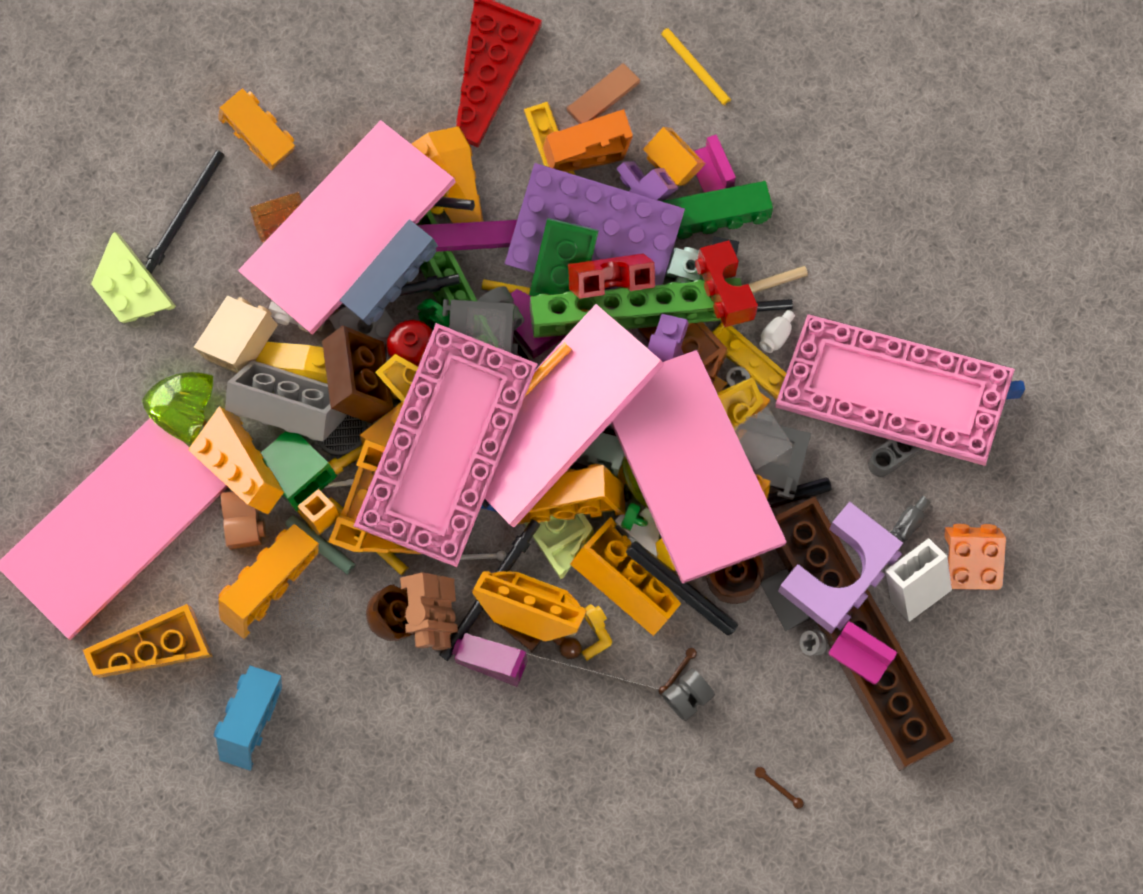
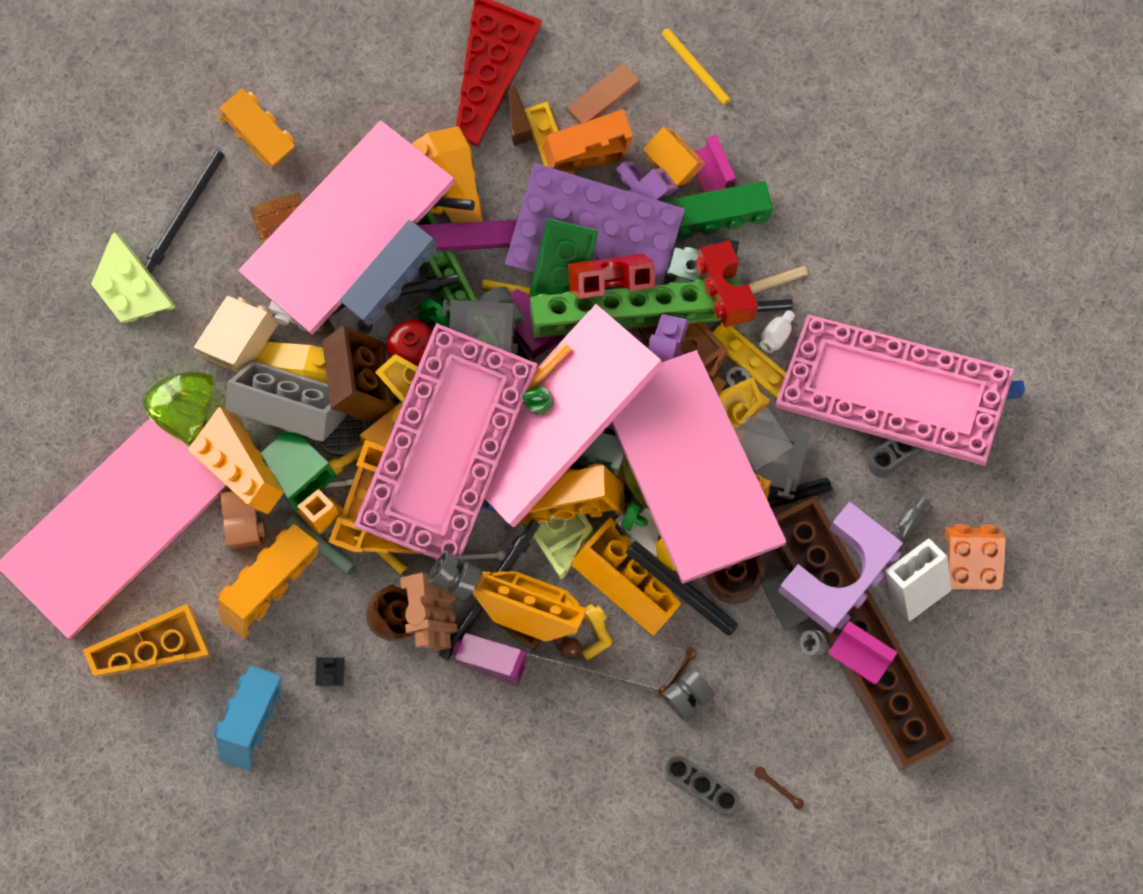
(330, 671): none -> black tile
(454, 575): none -> dark grey wheel
(520, 125): none -> reddish brown slope
(538, 400): none -> green tile
(693, 773): none -> dark grey beam

